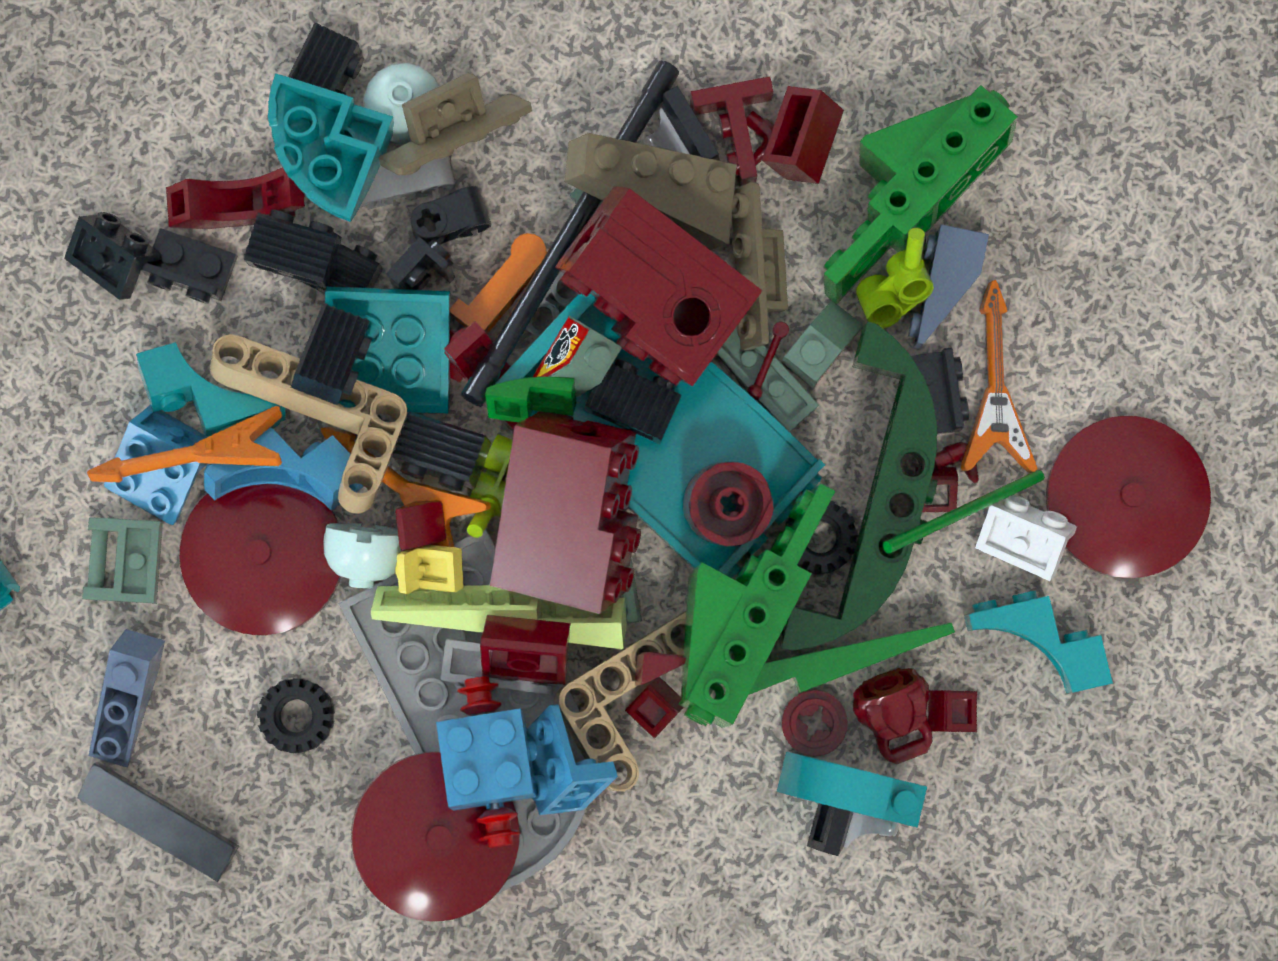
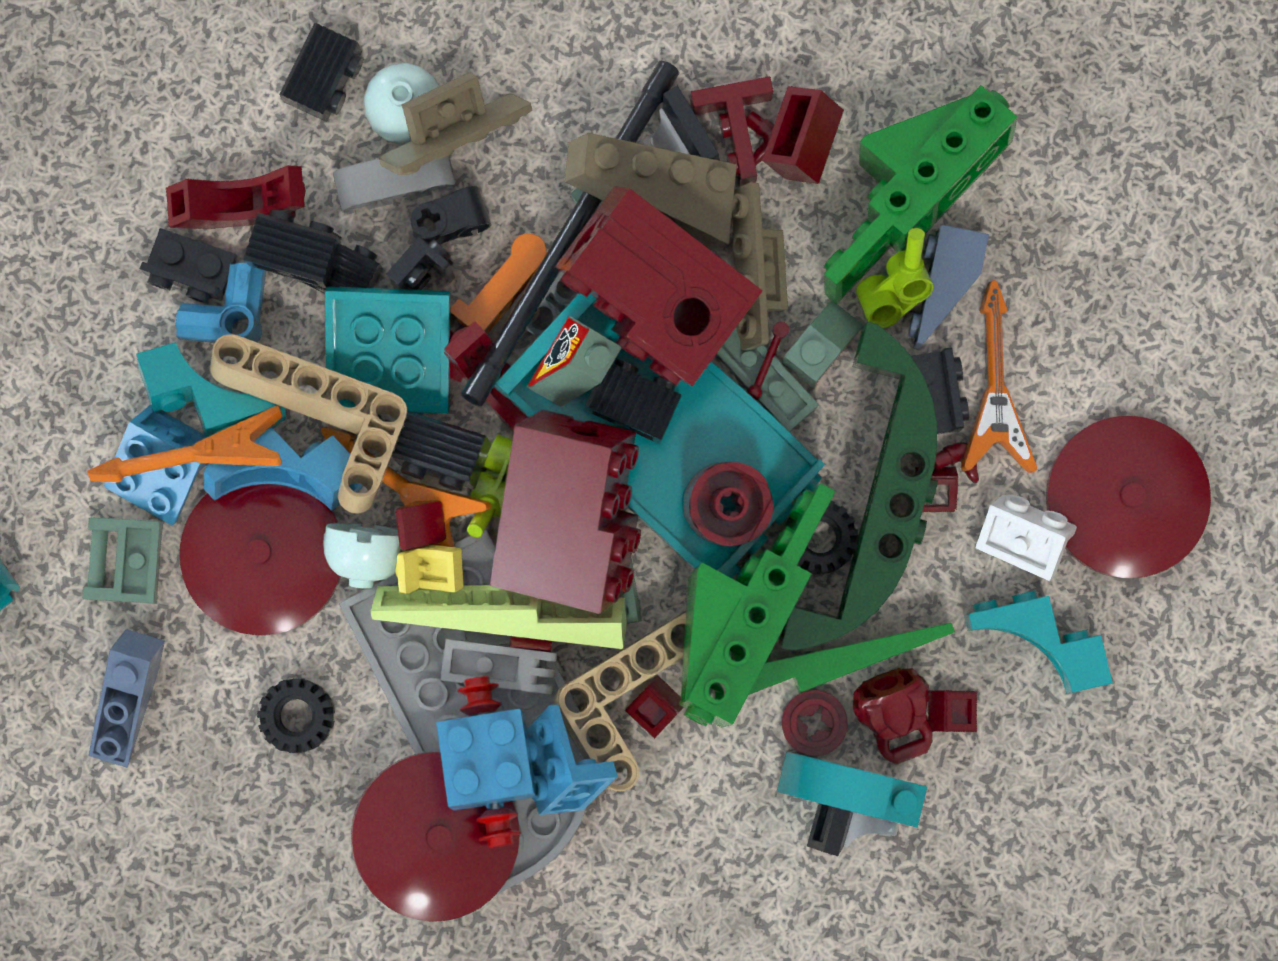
(109, 253): black bracket -> none
(157, 821): slope -> none
(242, 301): none -> dark azure piece
(327, 143): teal brick -> none
(331, 353): black brick -> none
(519, 397): green slope -> none
(525, 649): dark red slope -> none
(654, 665): dark red slope -> none
(963, 511): green axle -> none

